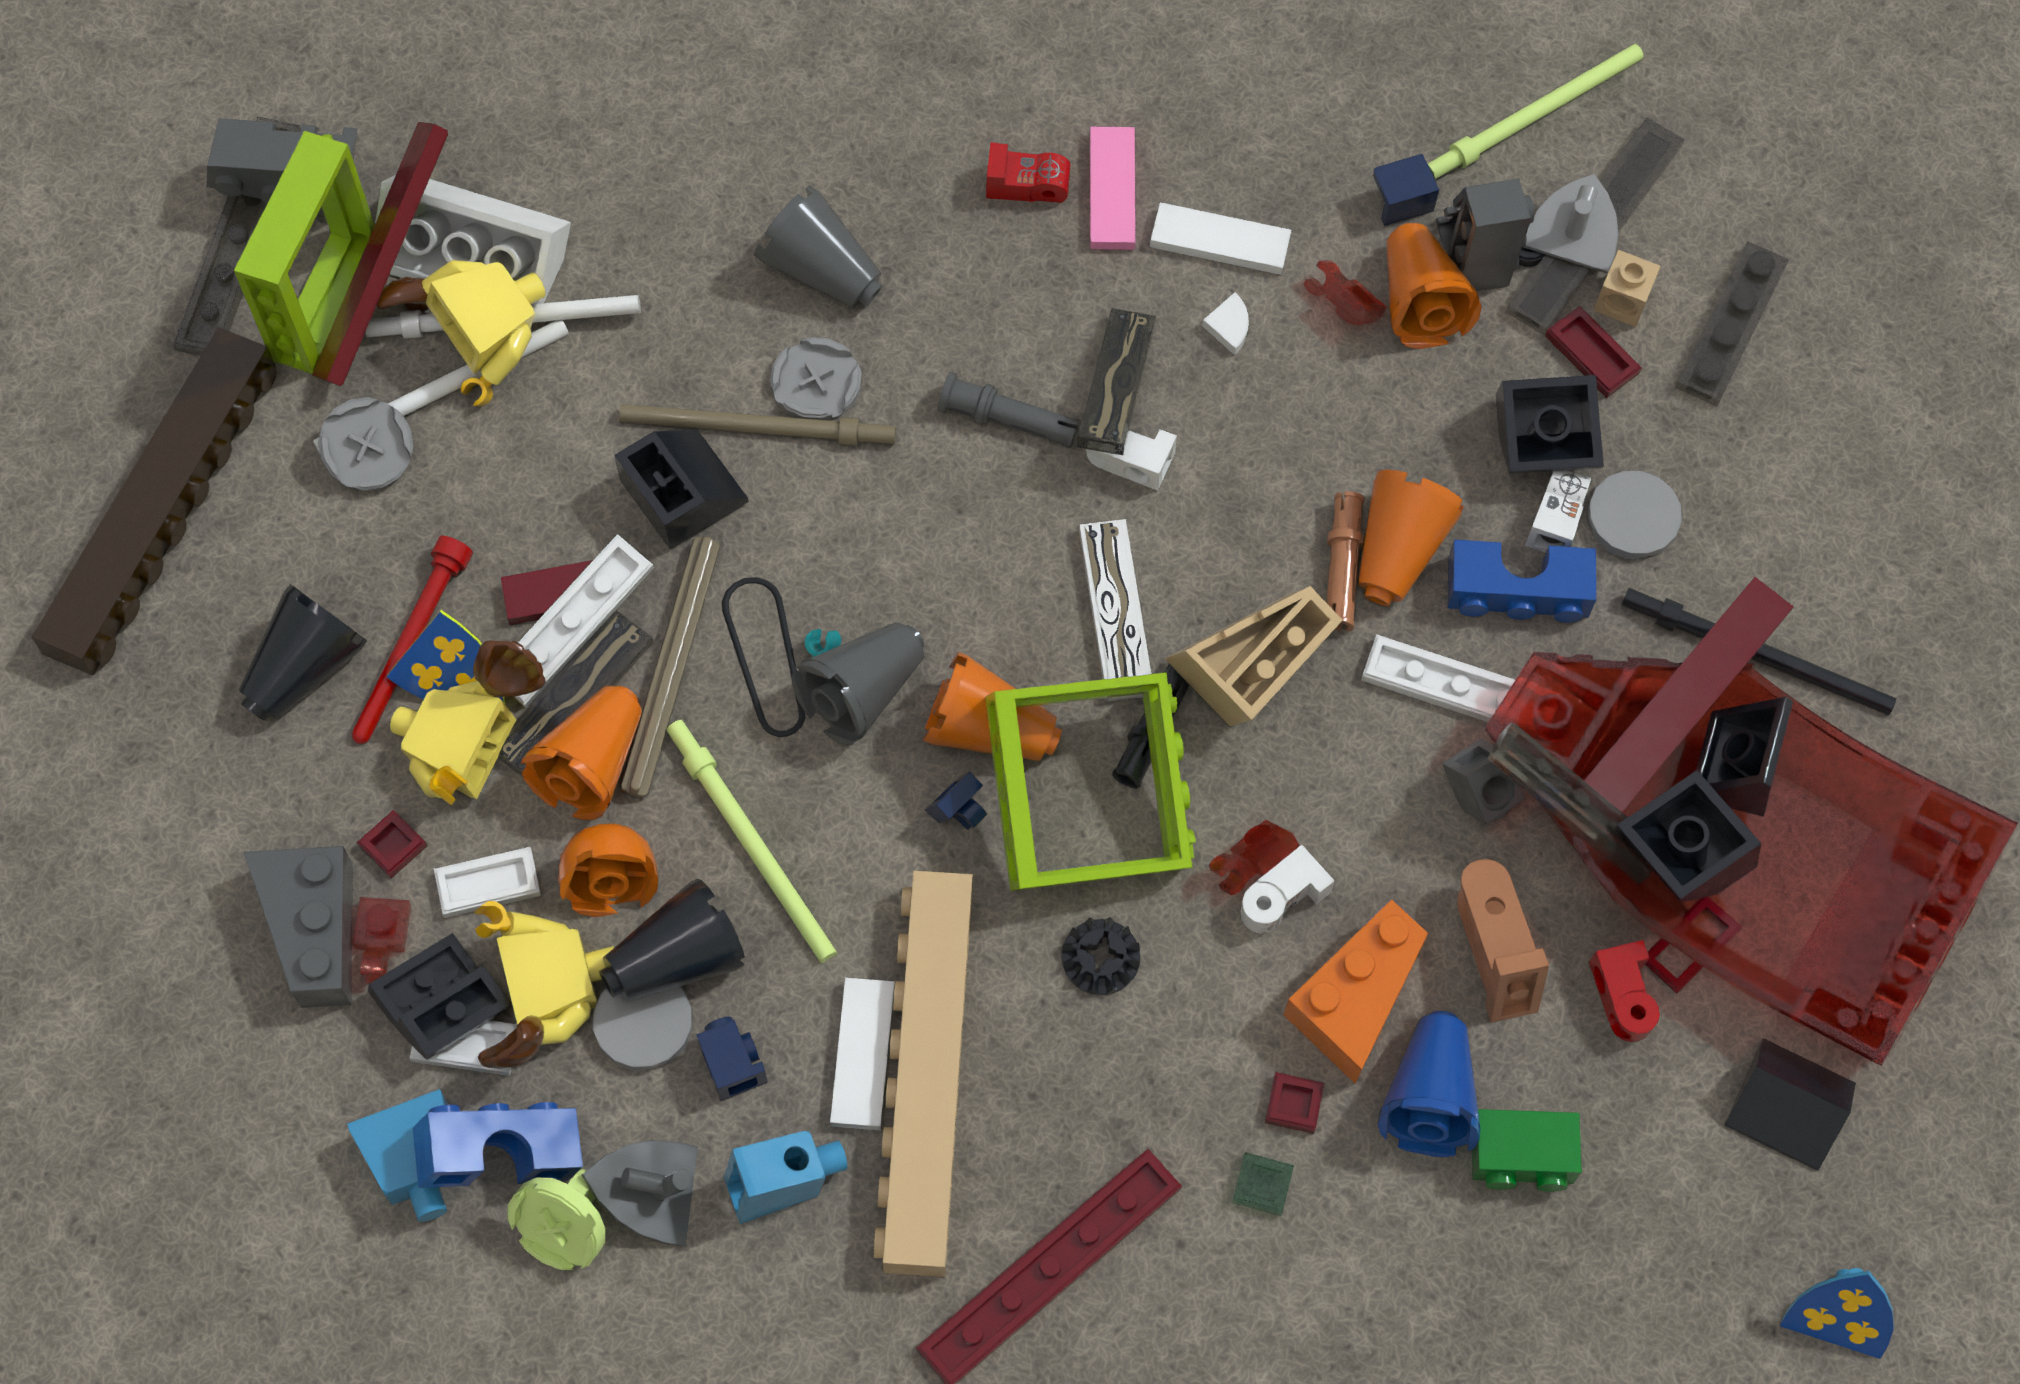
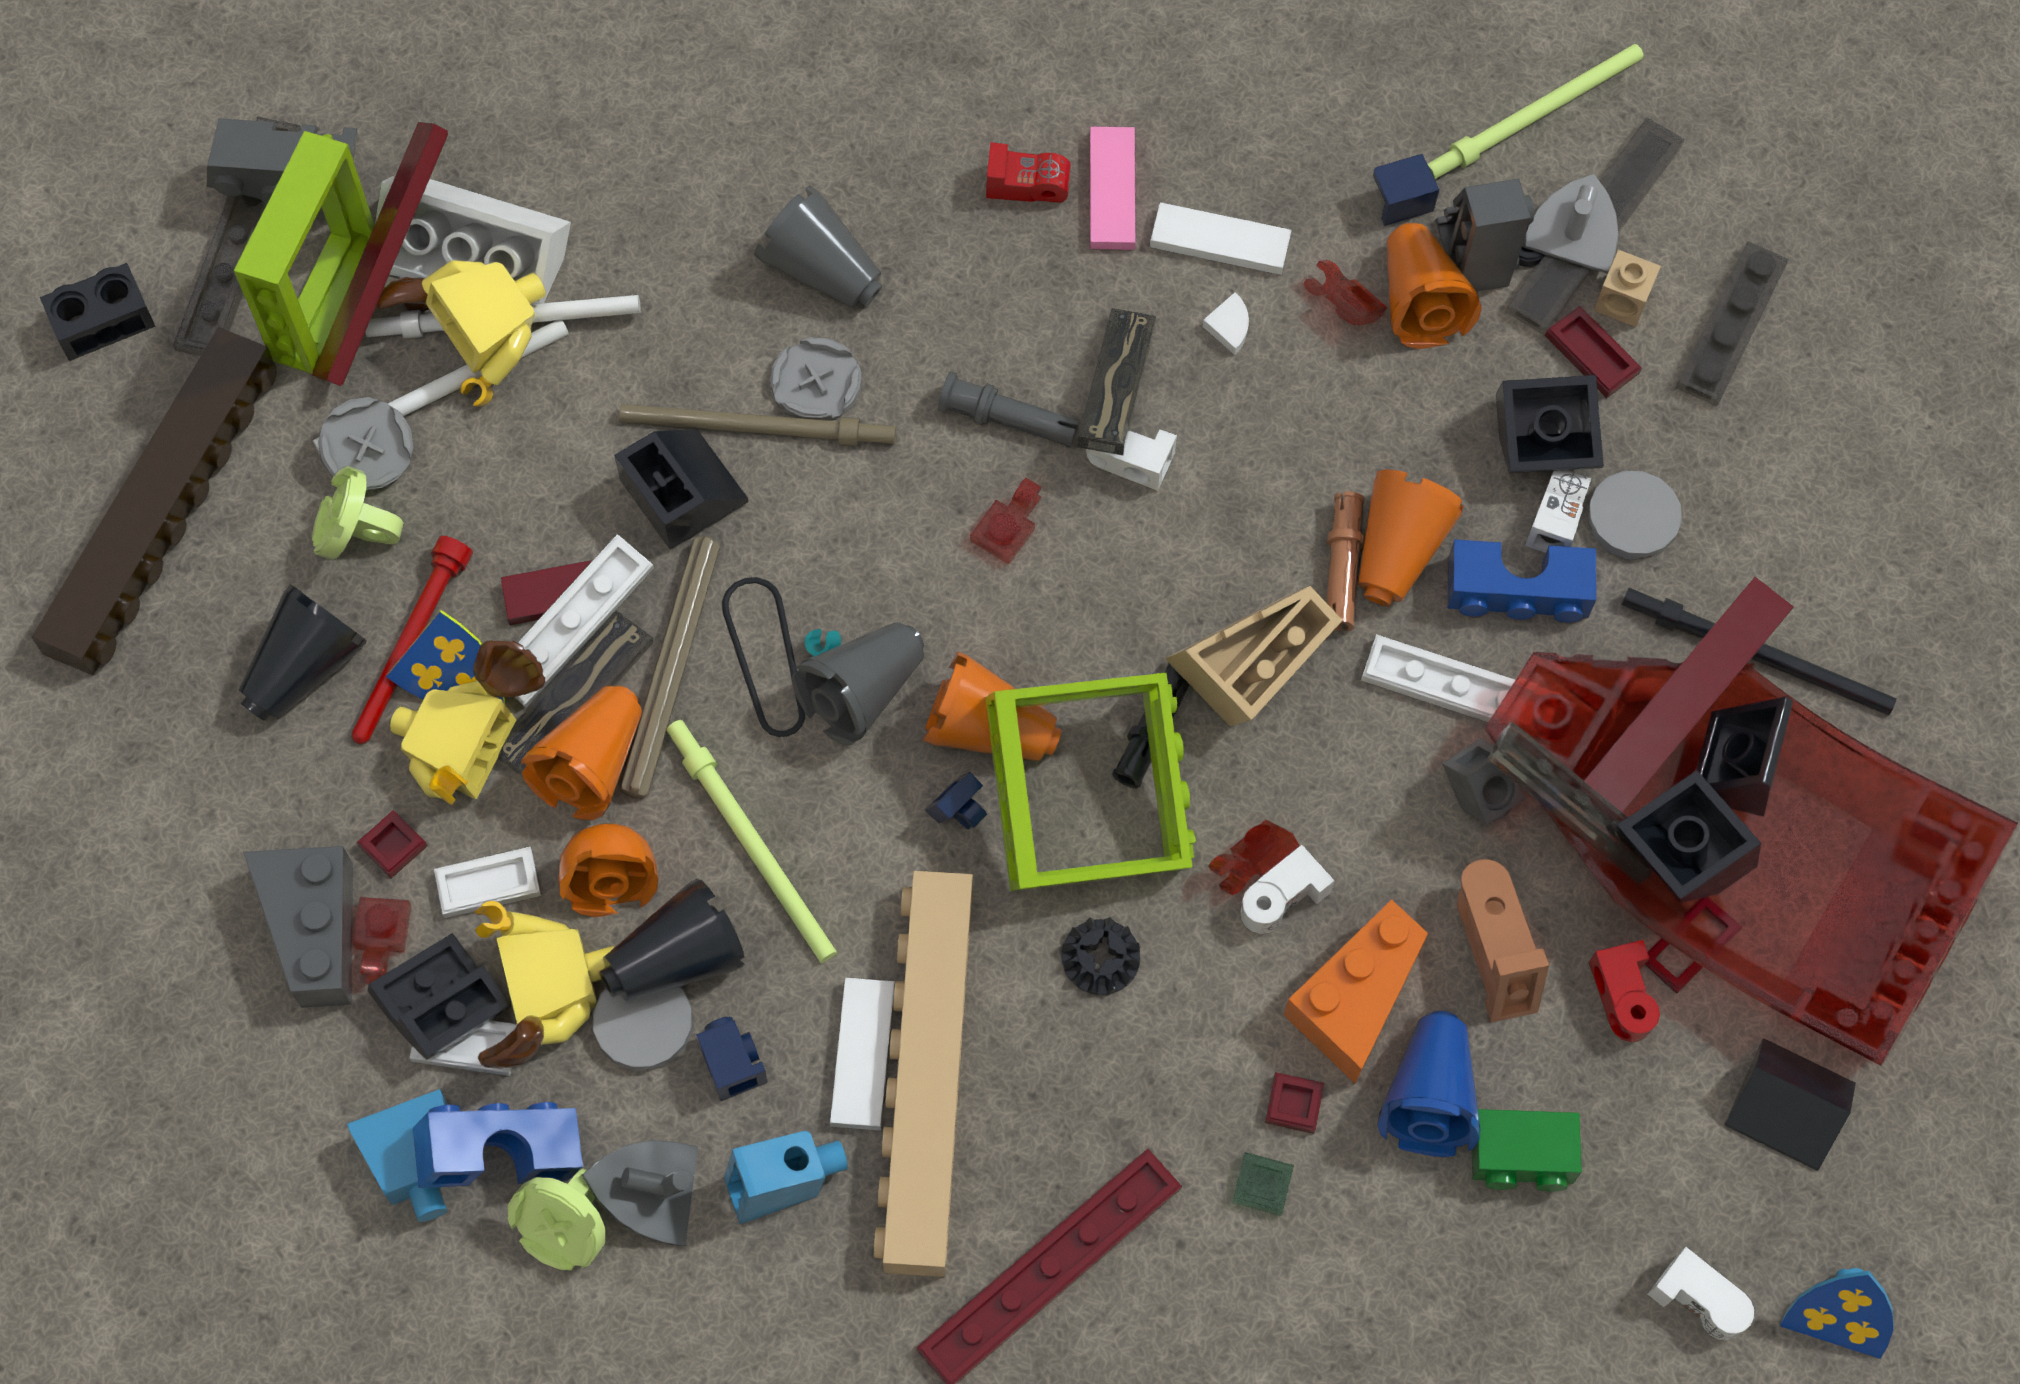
(100, 320): none -> black brick
(349, 516): none -> yellowish green tile
(1006, 527): none -> clear red plate
(1114, 601): white tile -> none
(1706, 1293): none -> white leg

